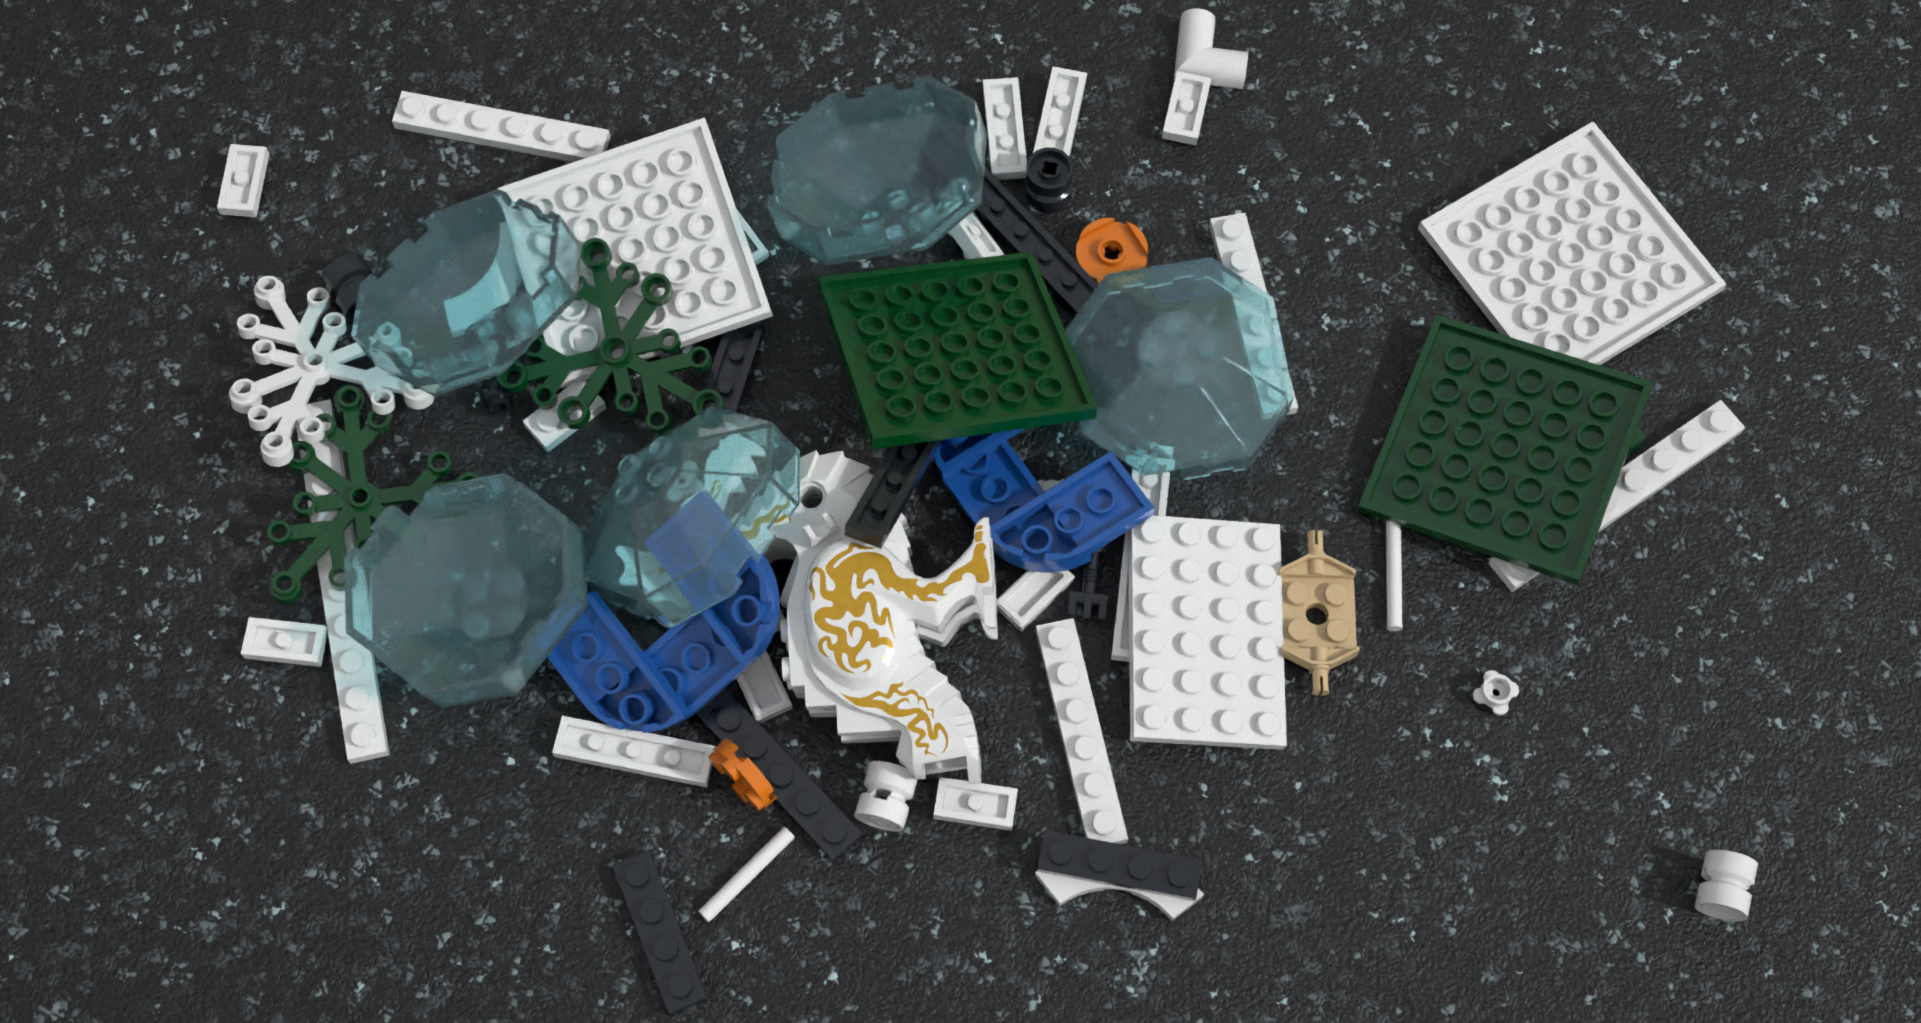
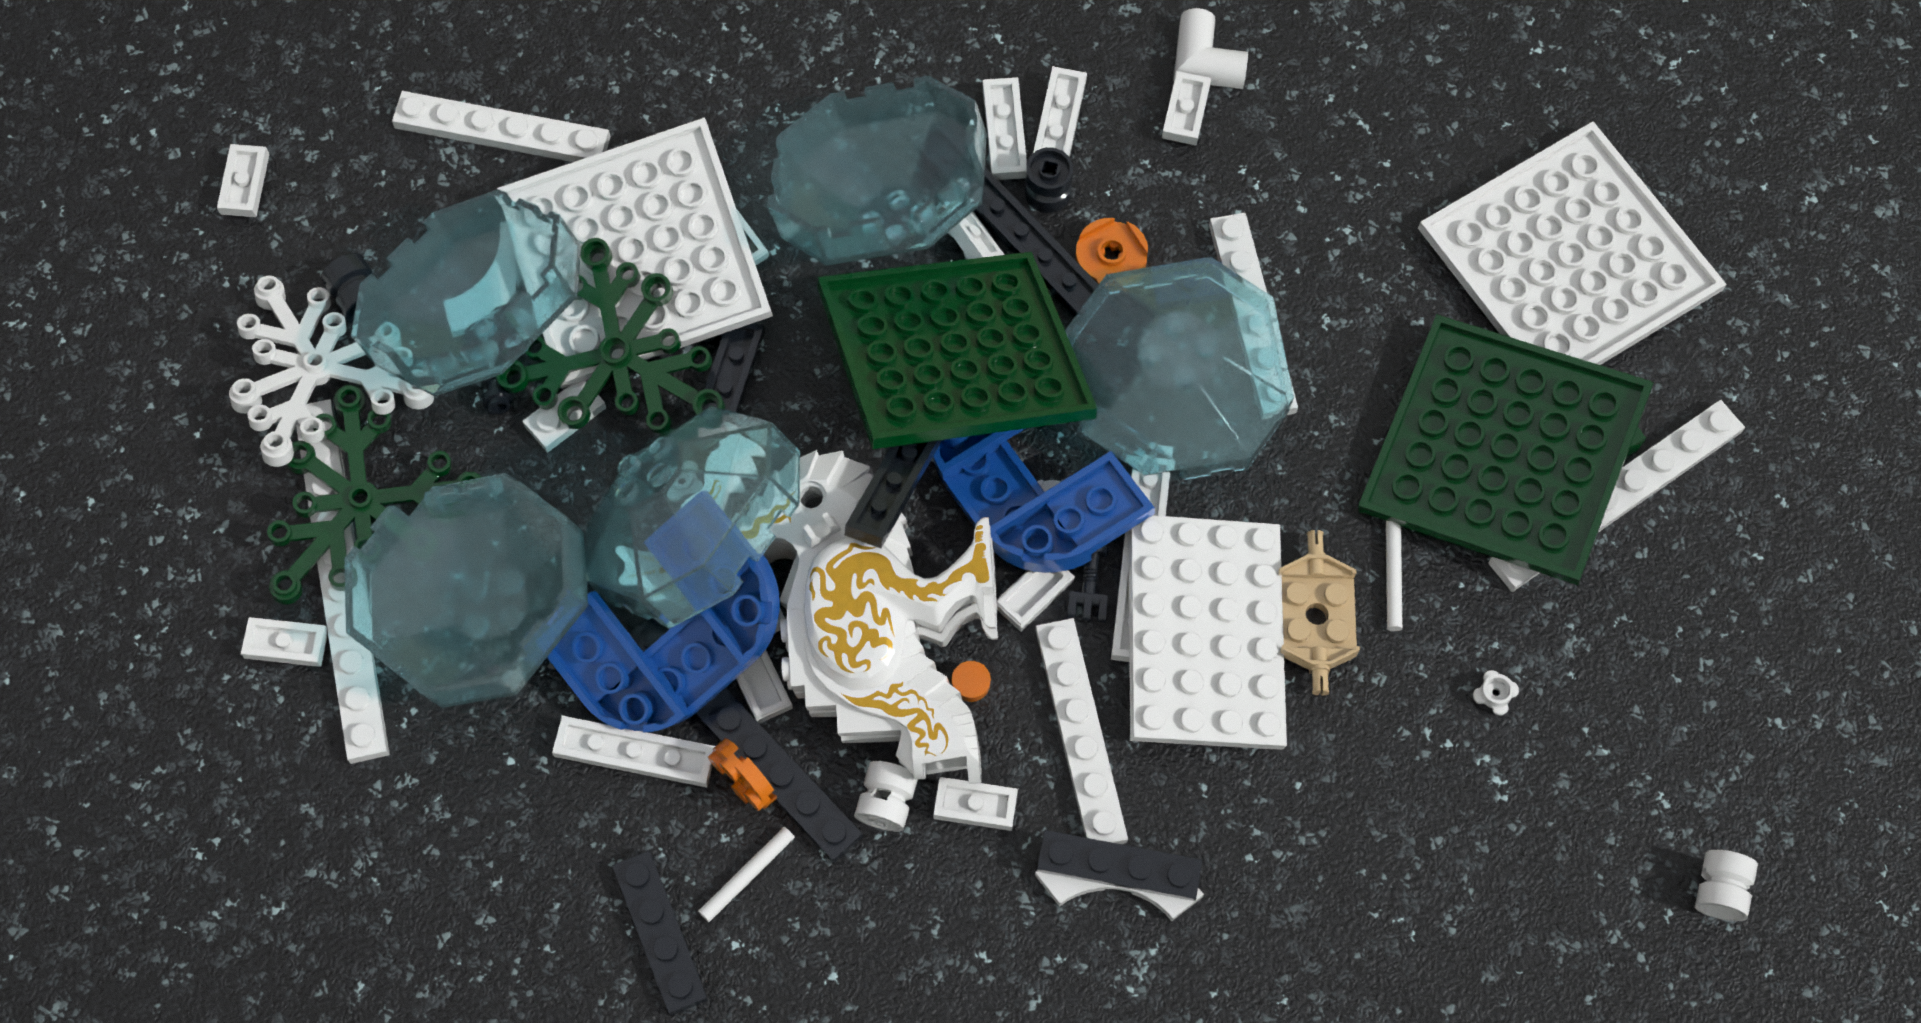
(971, 680): none -> orange tile

